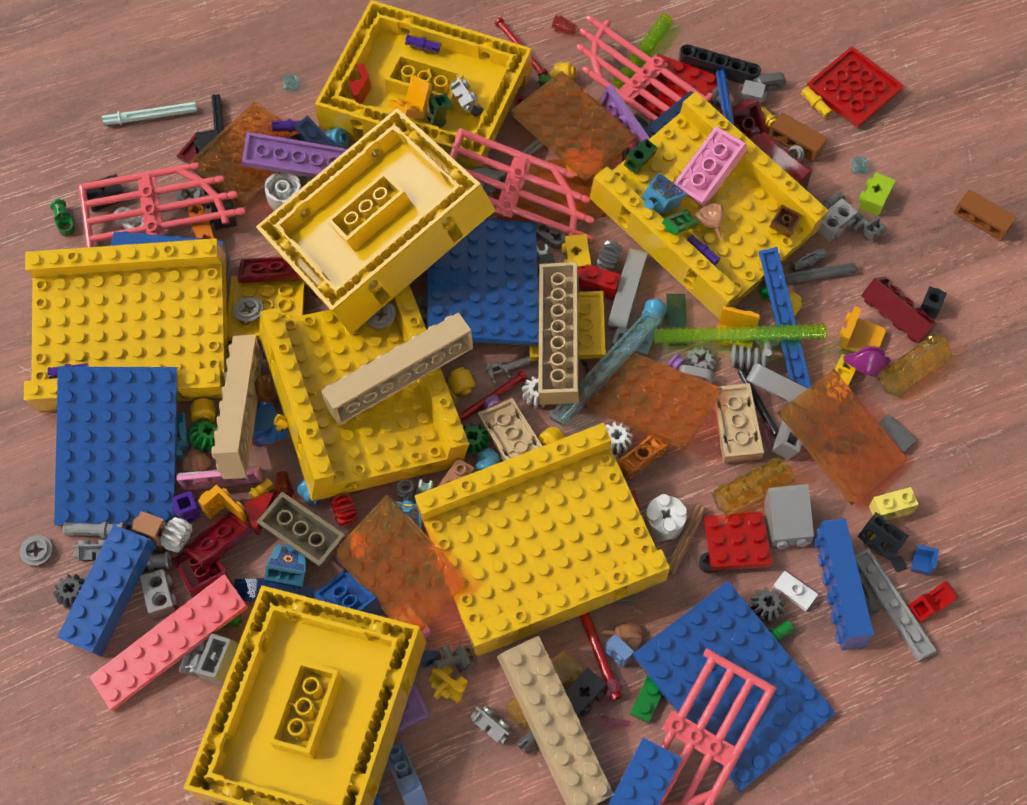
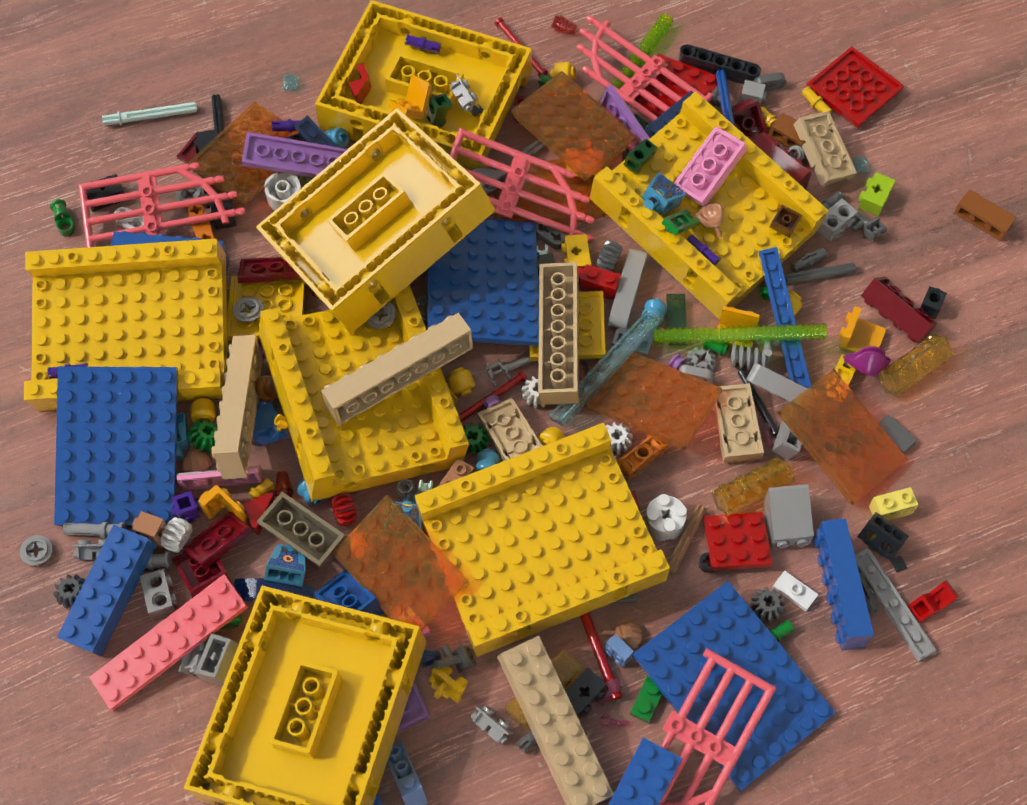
(720, 348): none -> green pin
(825, 148): none -> tan piece
(924, 560): blue panel -> none

